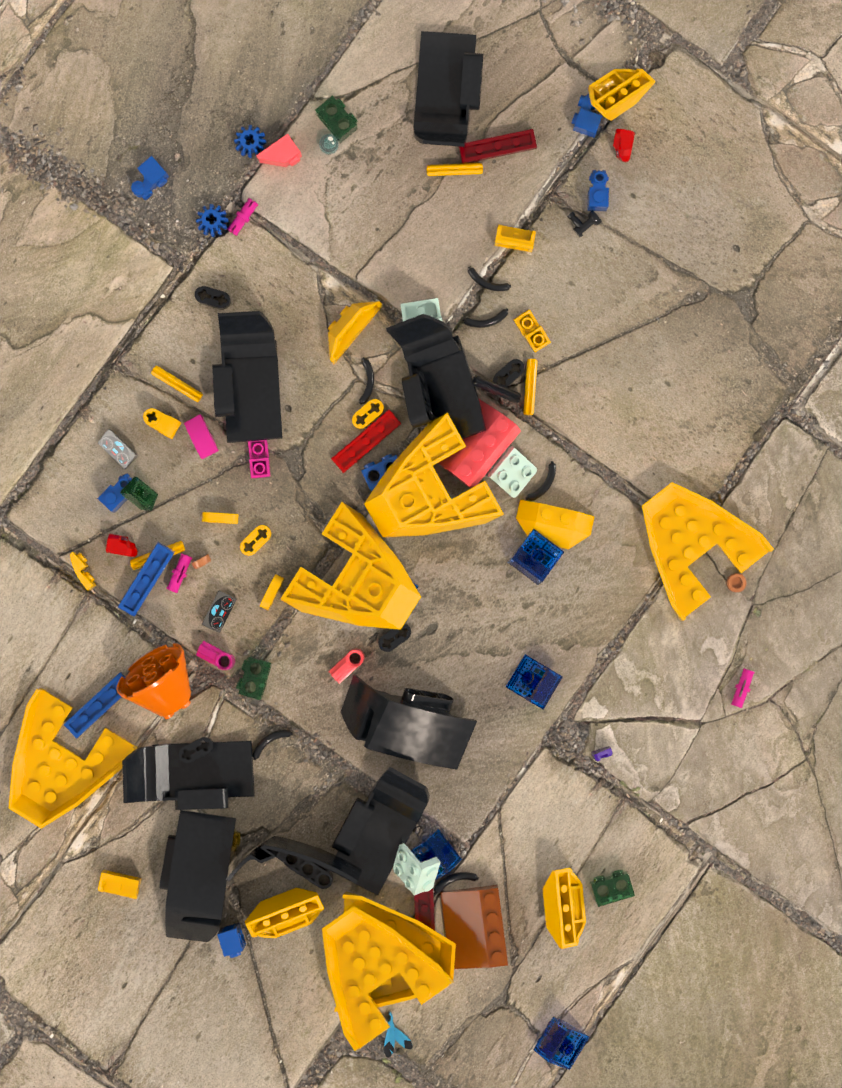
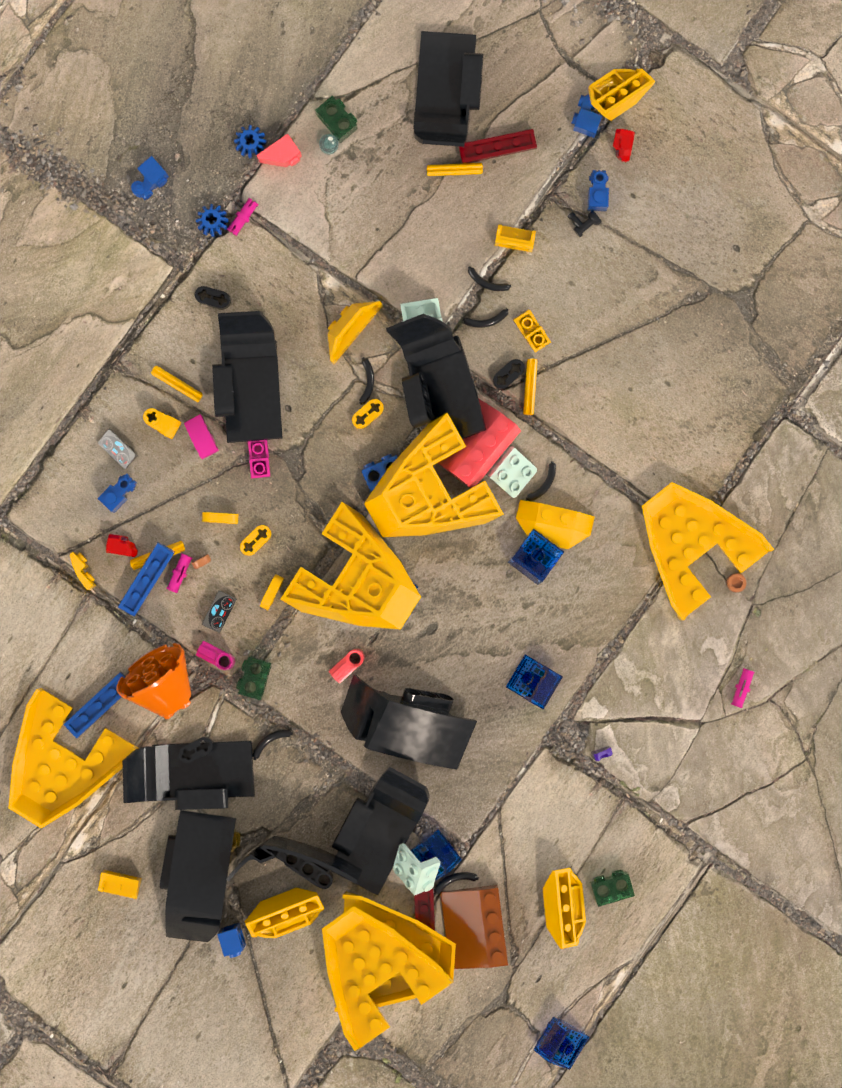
(140, 494): clear green slope -> none
(366, 441): red tile -> none
(393, 1034): dark azure piece -> none
(397, 641): black beam -> none
(496, 389): black axle -> none

